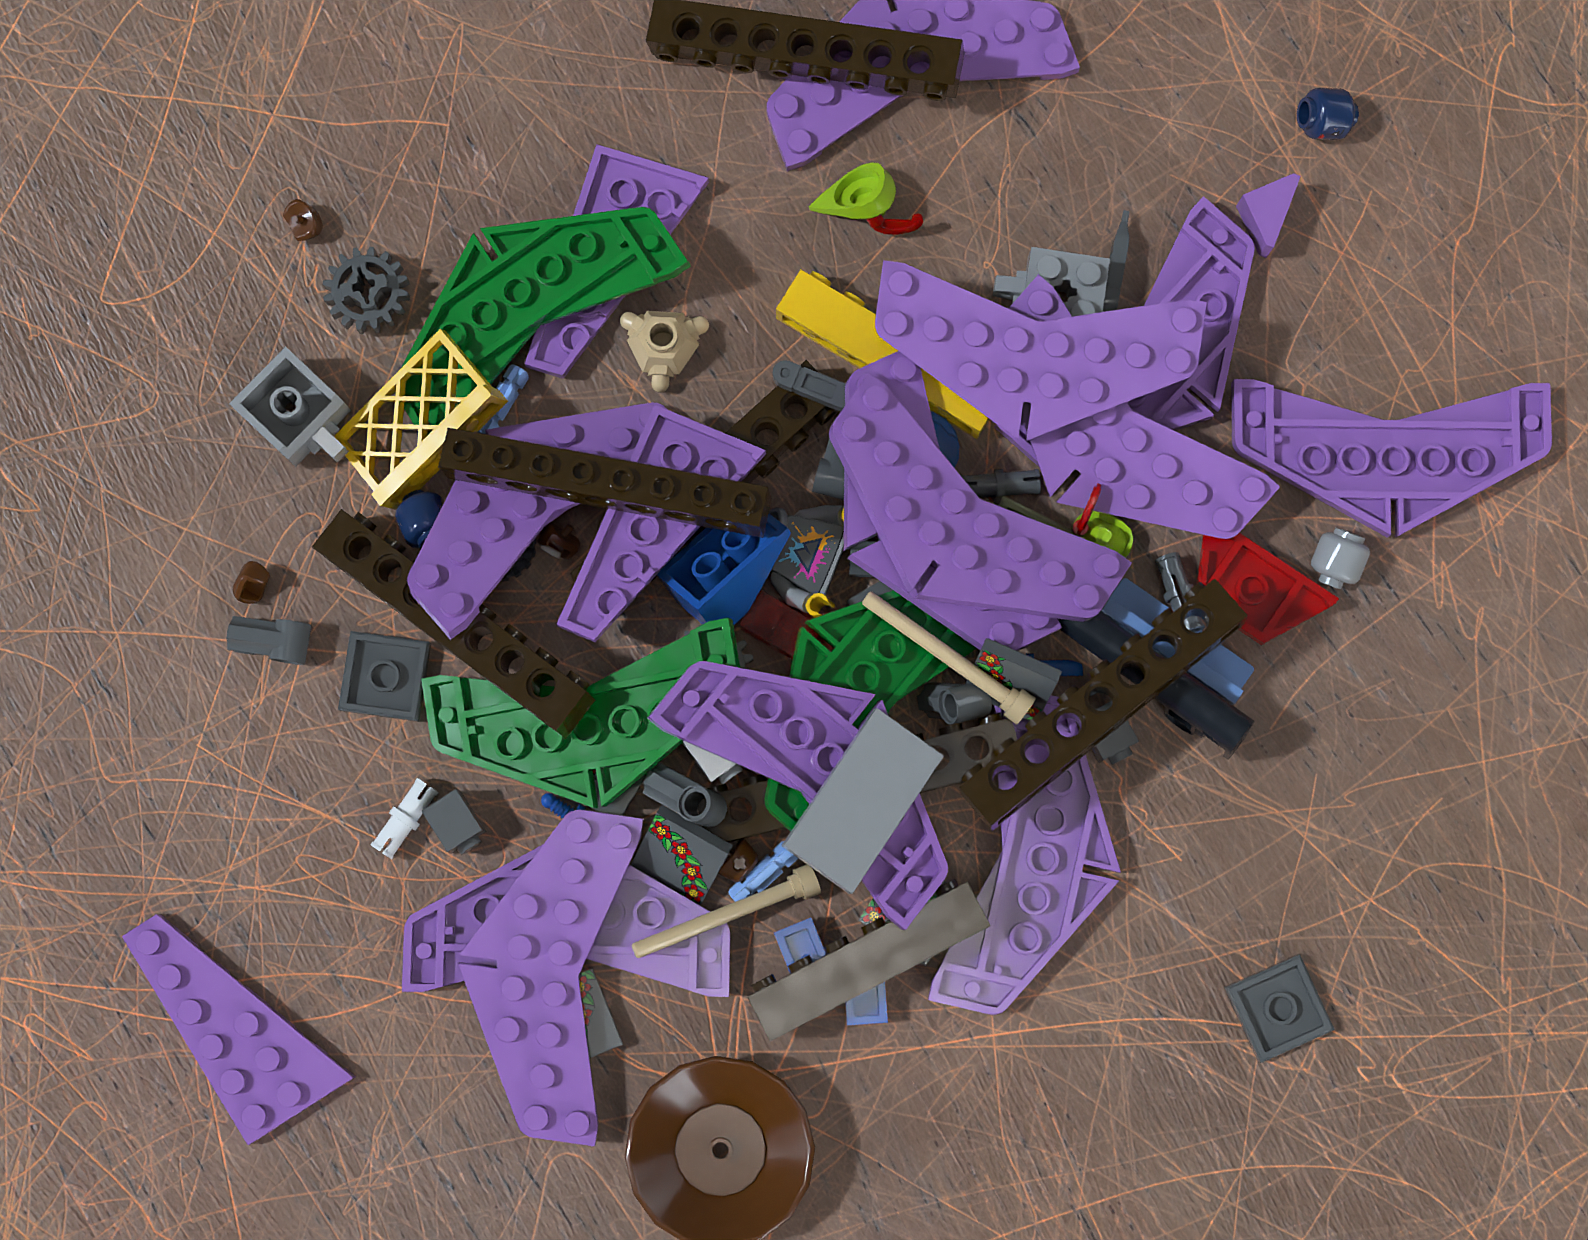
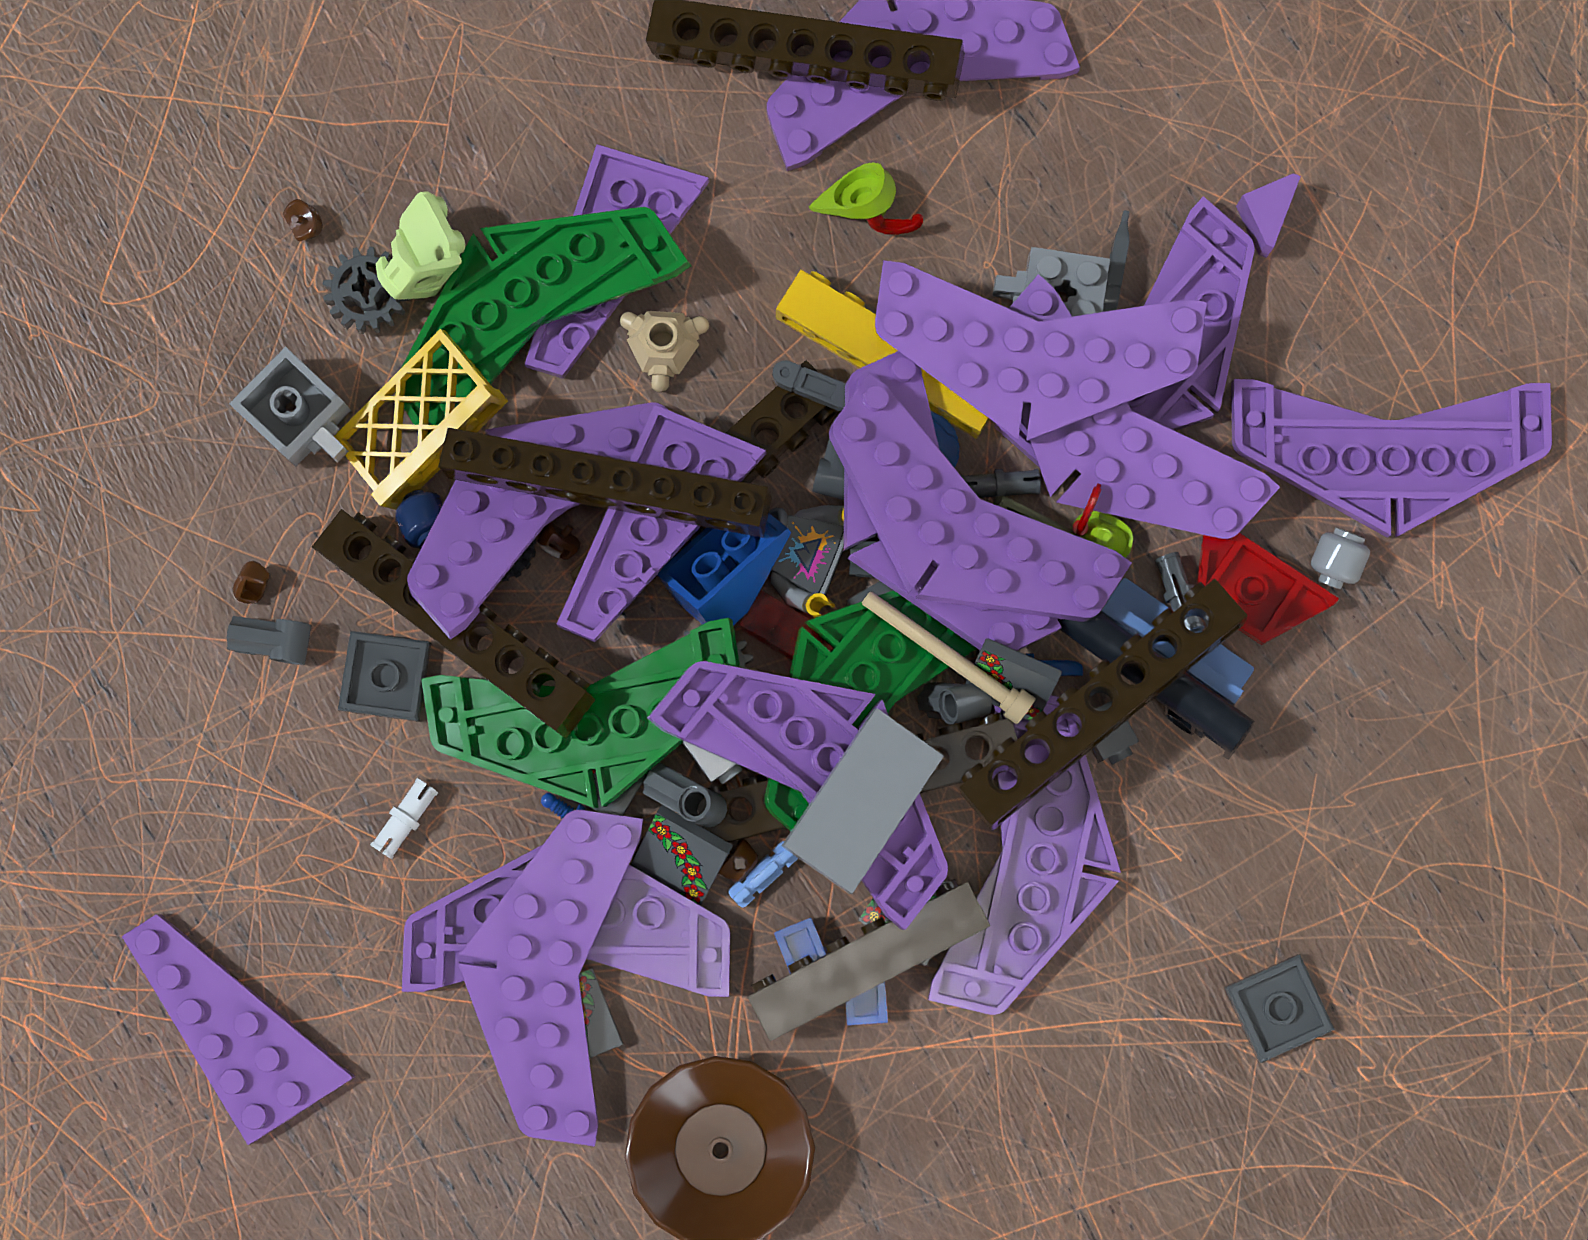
(421, 251): none -> yellowish green piece
(455, 822): dark grey brick -> none
(515, 379): light blue axle -> none
(800, 884): tan piece -> none
(1327, 113): dark blue head -> none

